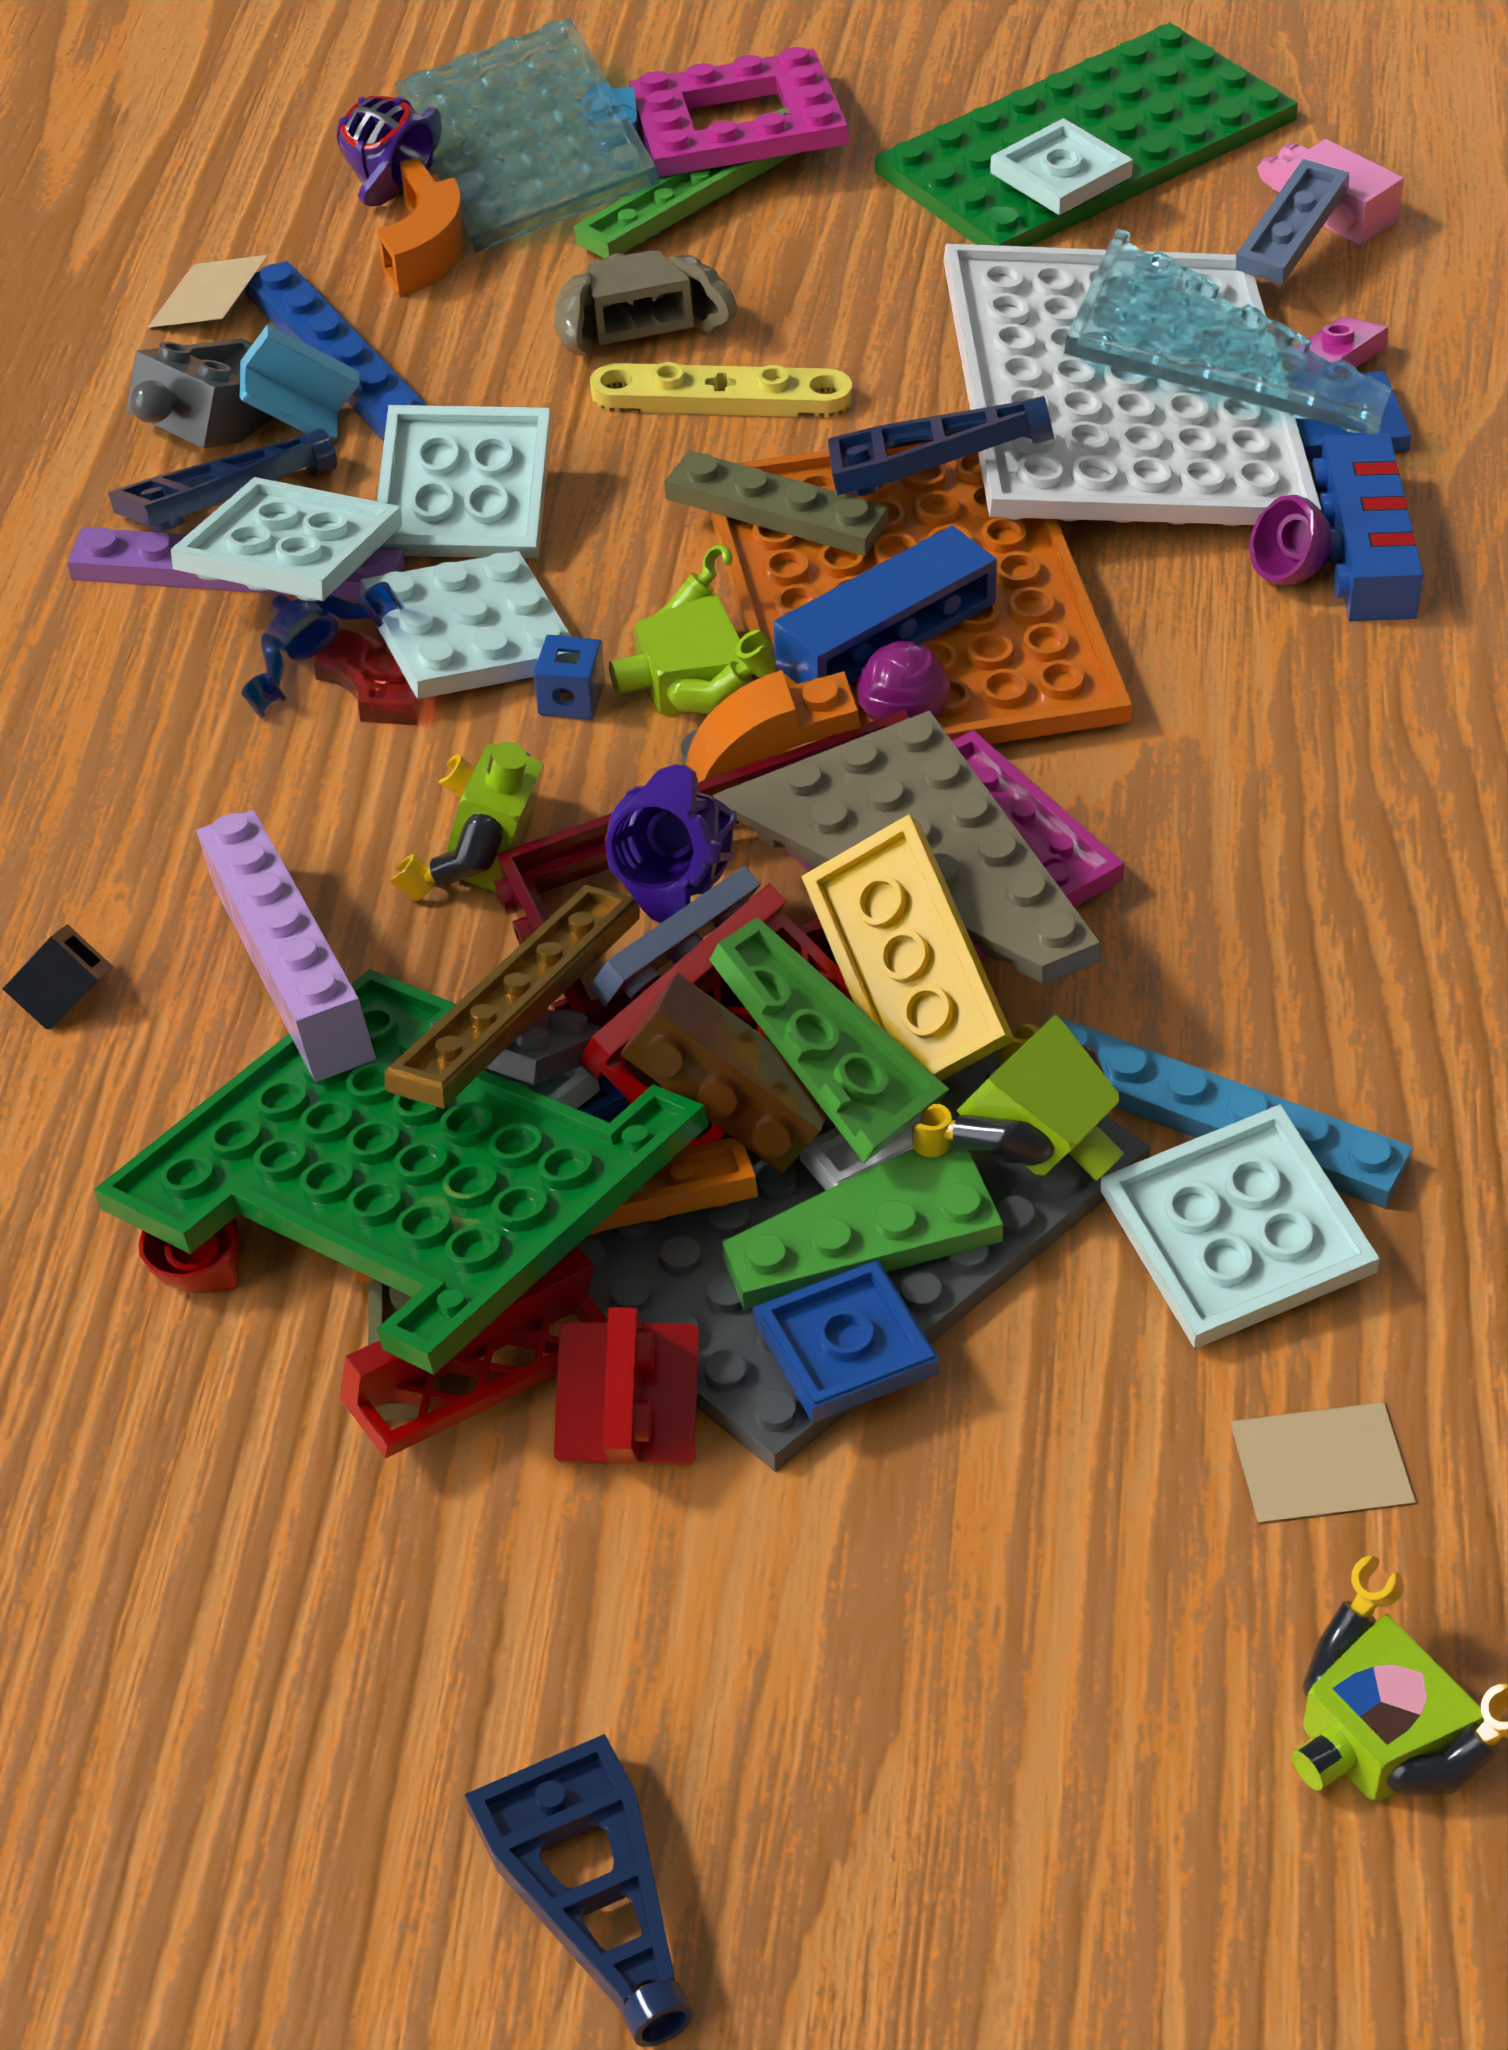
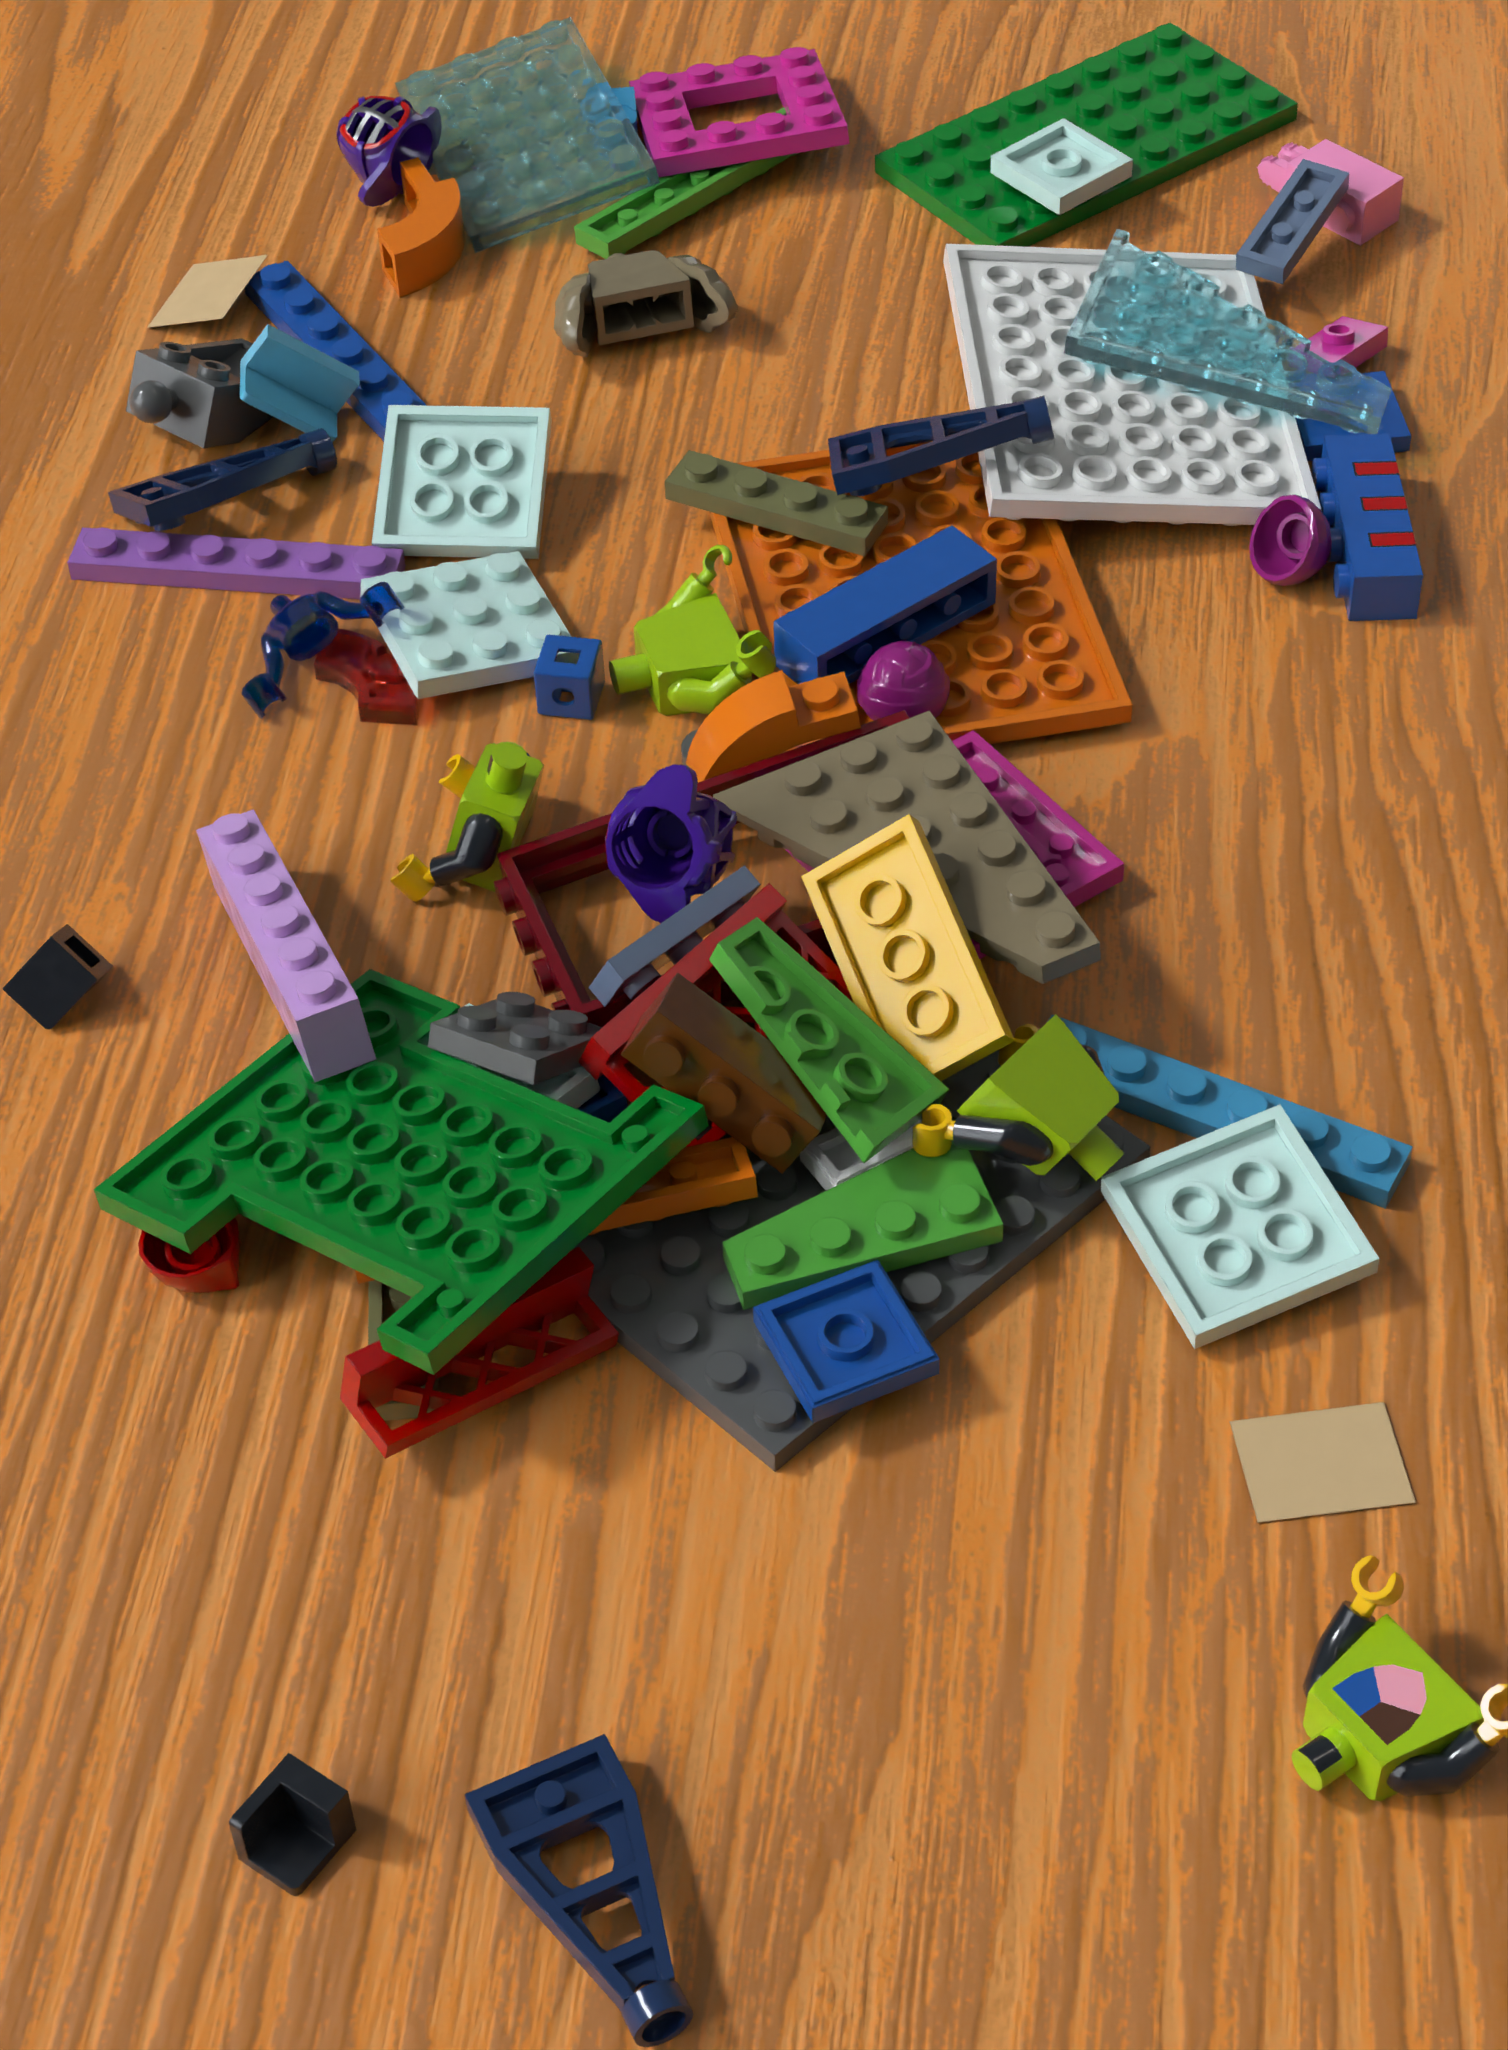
(286, 539): light aqua plate -> none
(292, 1825): none -> black panel
(511, 997): pearl gold tile -> none
(626, 1391): red bracket -> none
(748, 390): light yellow piece -> none

